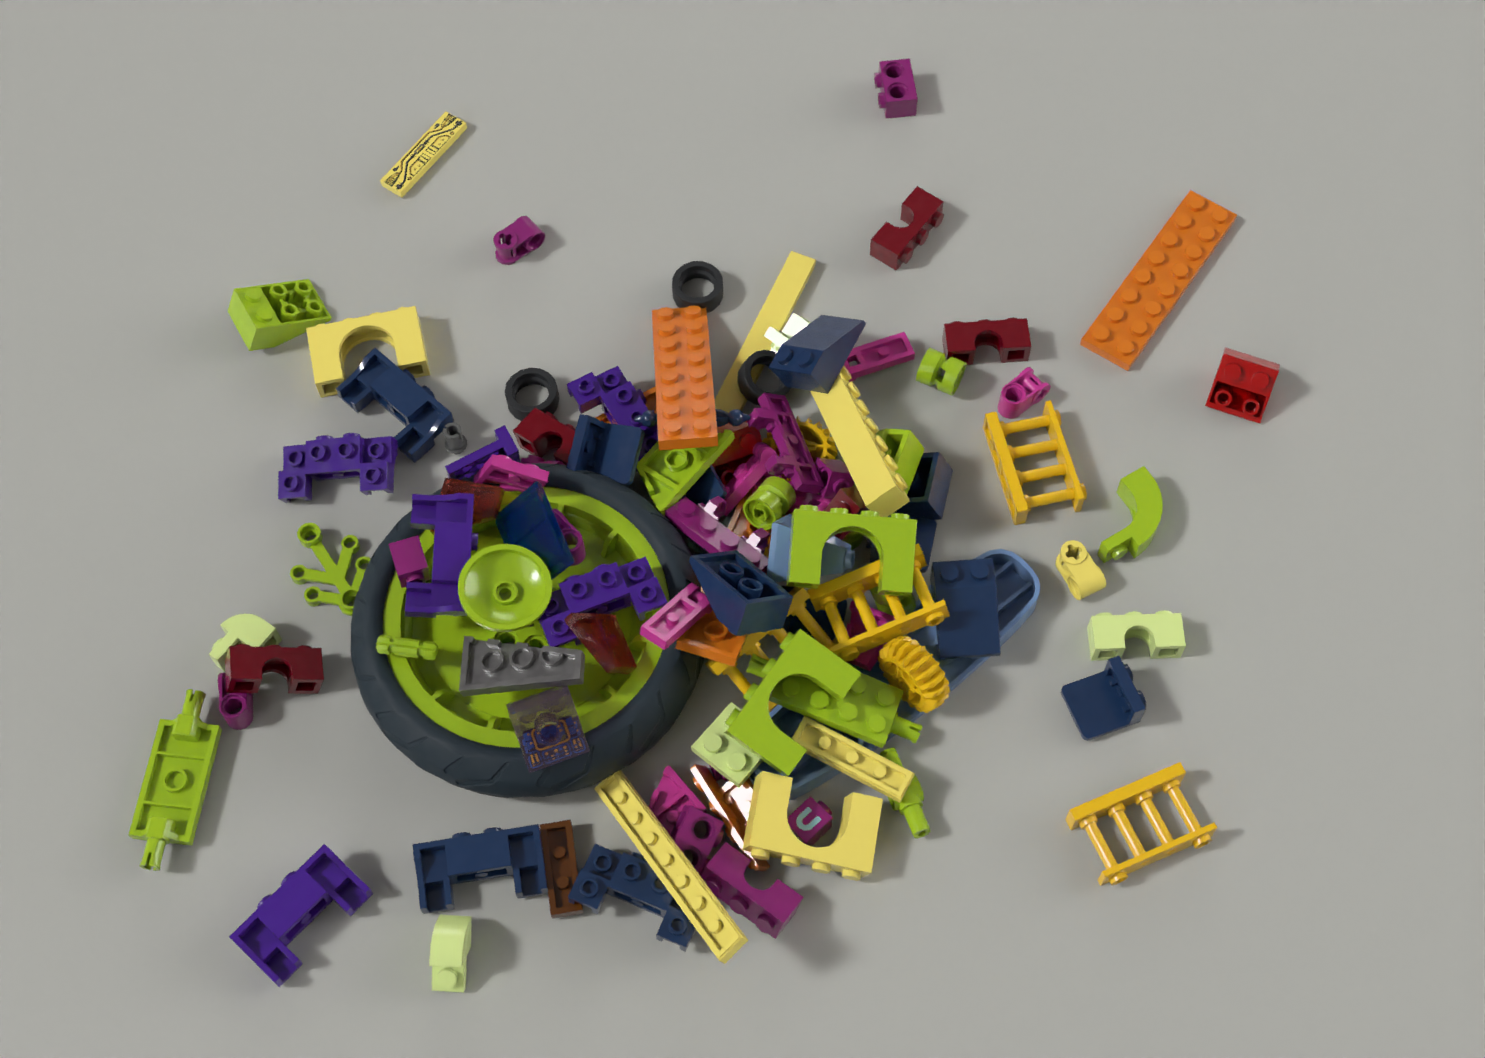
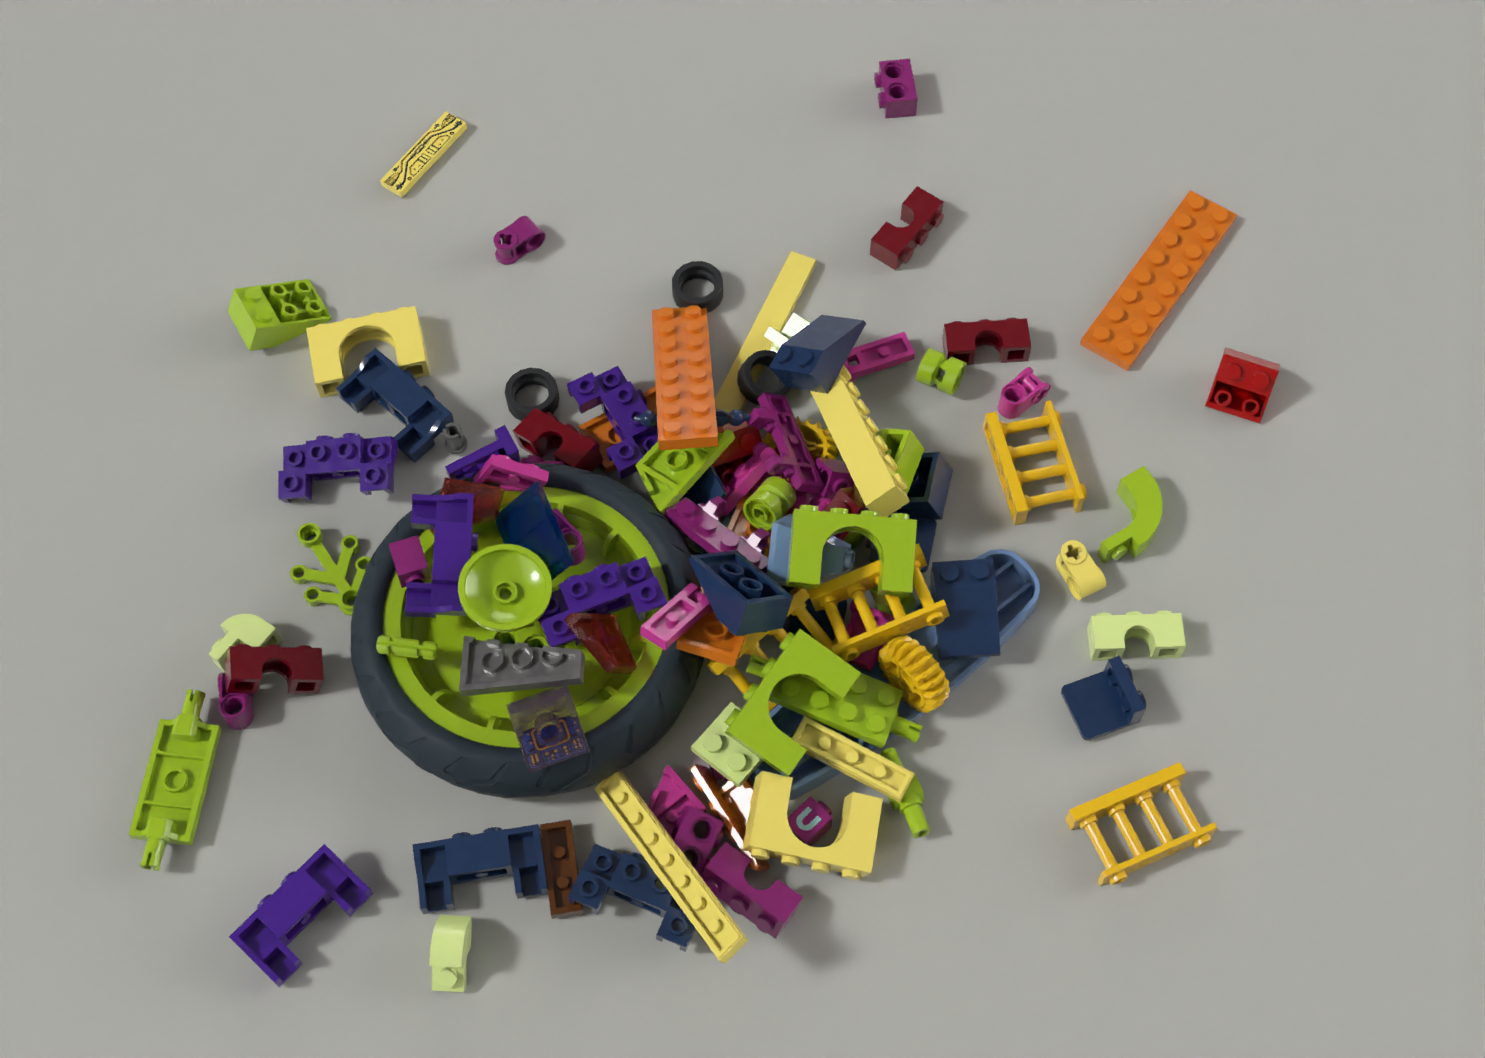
(606, 449): dark blue bracket -> none

